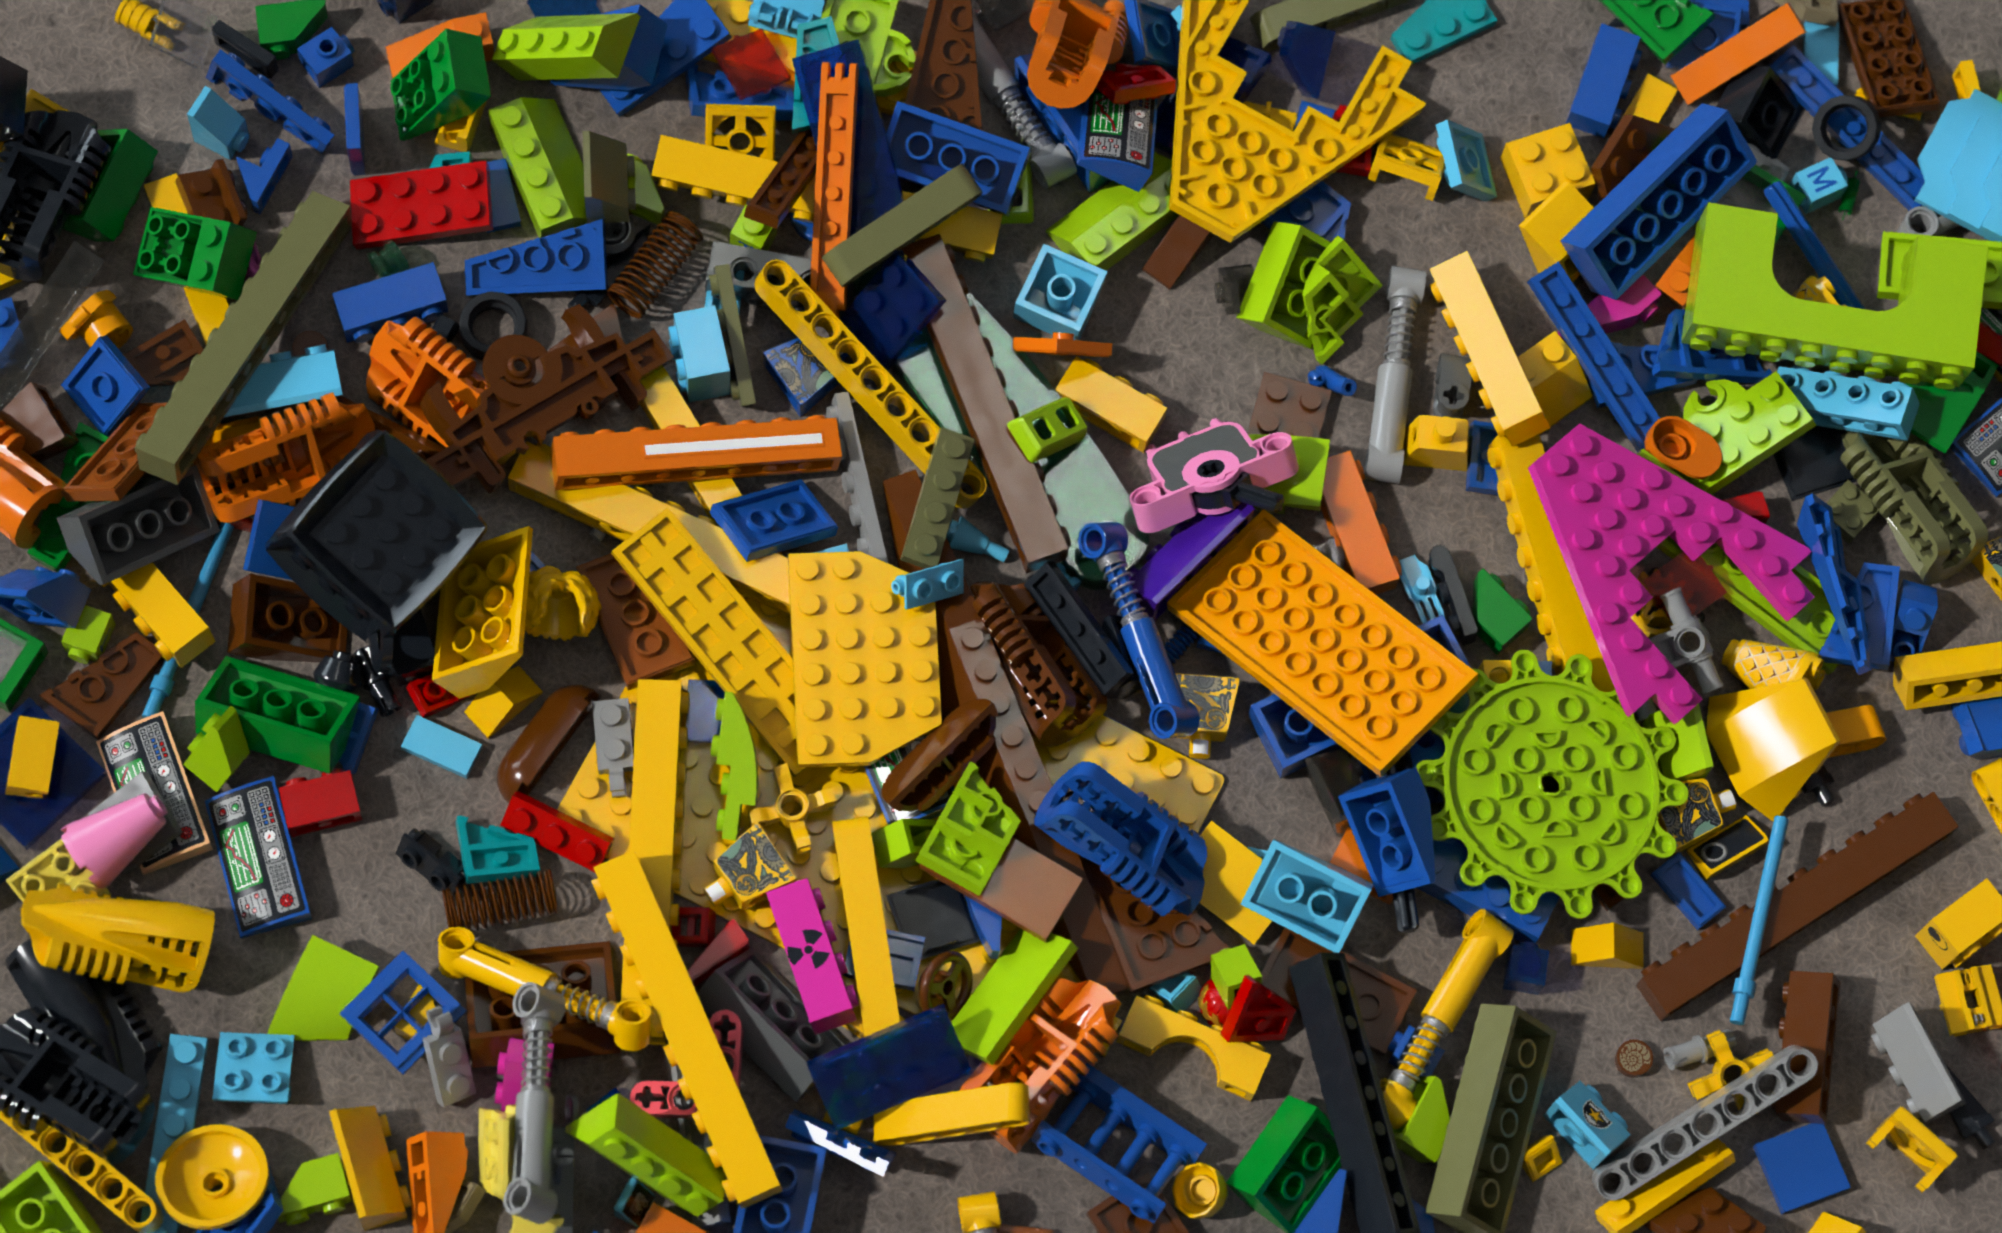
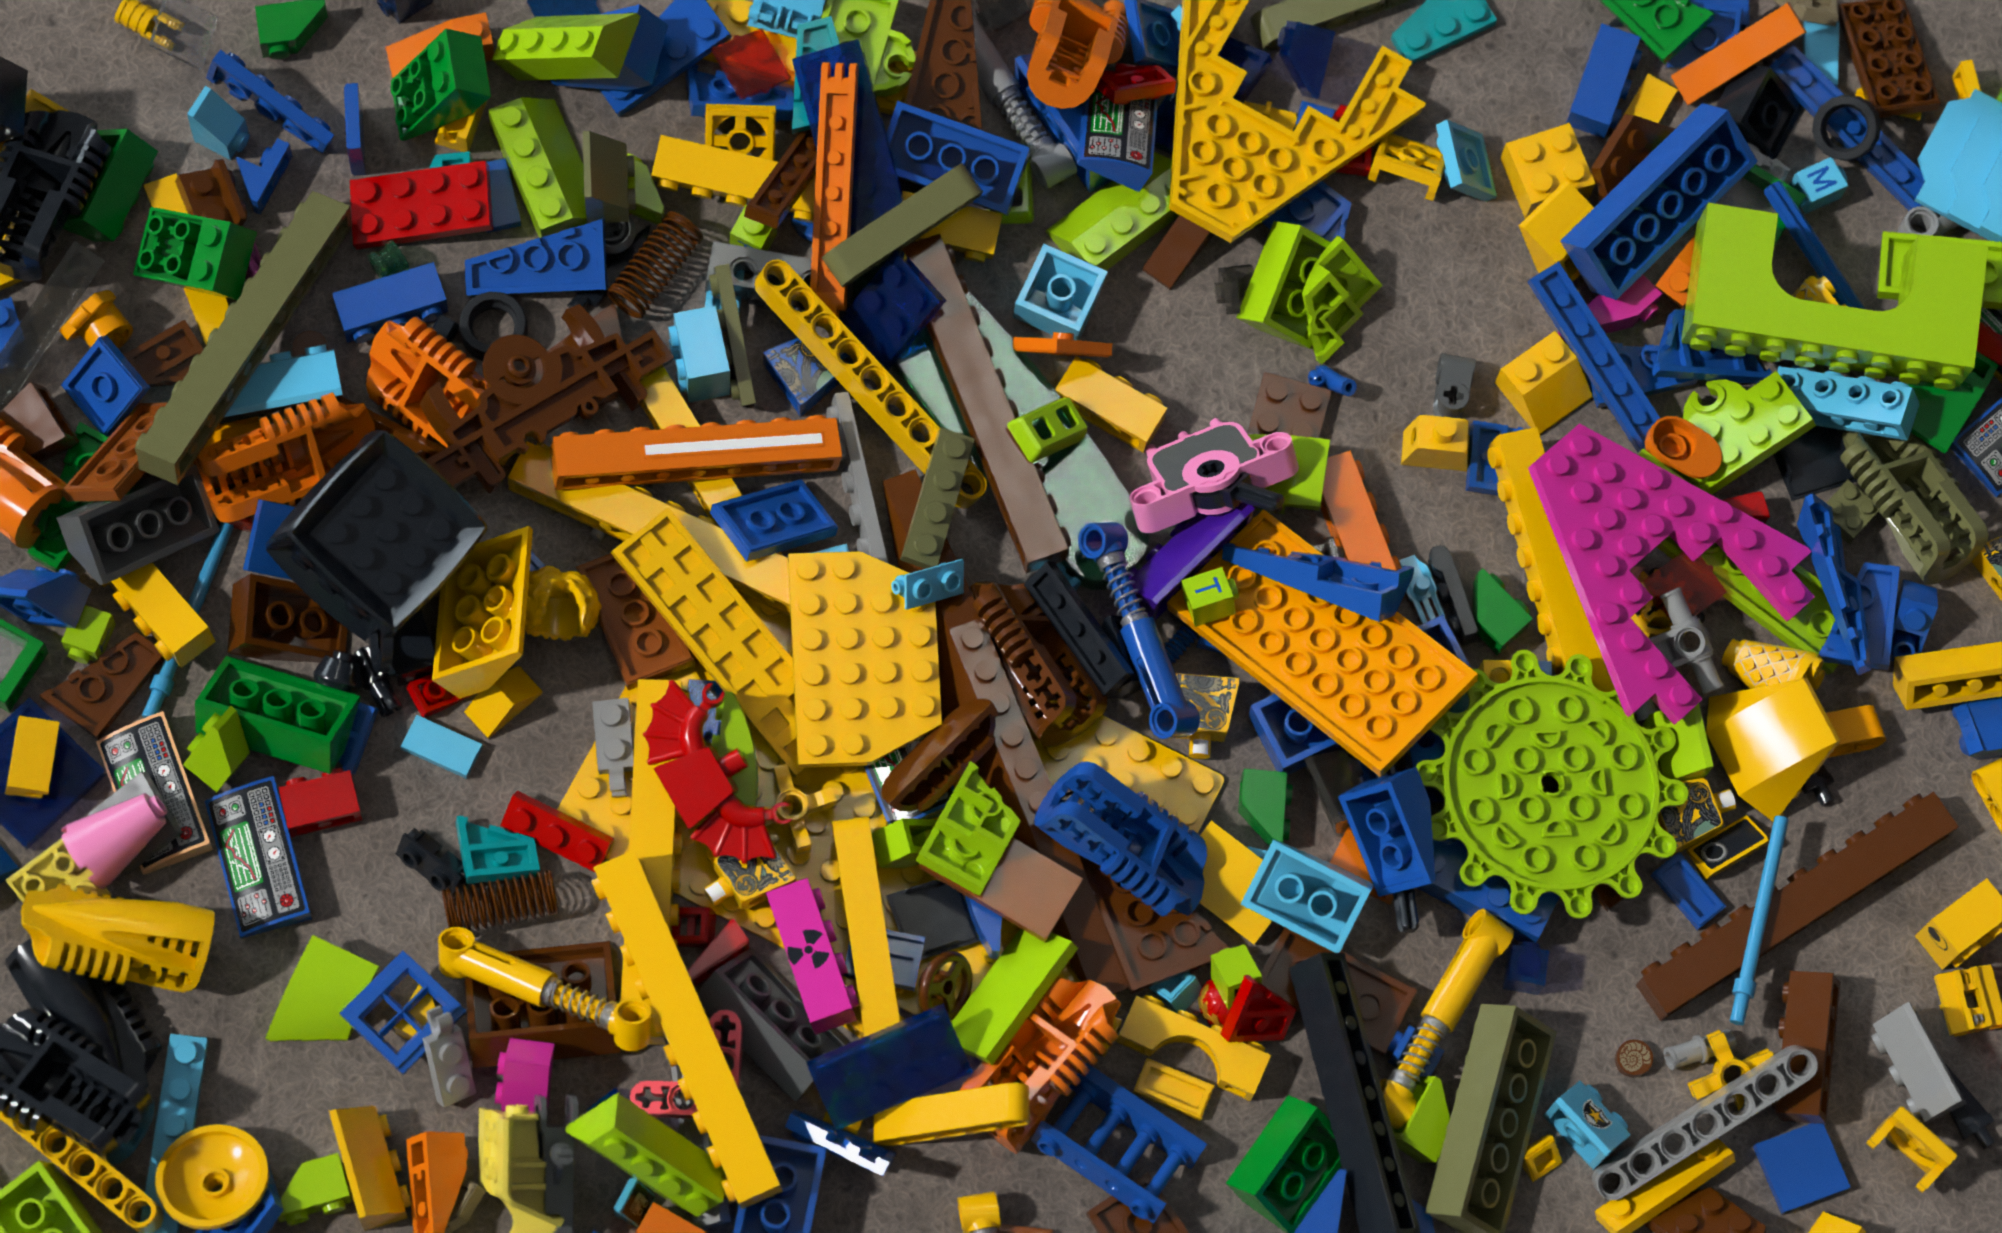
(246, 49): black tile -> none
(253, 1068): medium azure hinge -> none
(326, 56): blue brick -> none
(530, 1190): light grey piece -> none
(544, 739): reddish brown brick -> none
(702, 781): none -> red torso
(968, 538): medium azure cone -> none
(1173, 1089): none -> yellow tile
(1199, 1191): yellow hair -> none
(1209, 596): none -> lime brick
(1264, 801): none -> green slope
(1346, 583): none -> blue wedge
(1394, 378): light grey piece -> none
(1489, 349): yellow brick -> none
(1607, 946): yellow slope -> none
(1849, 196): green piece -> none

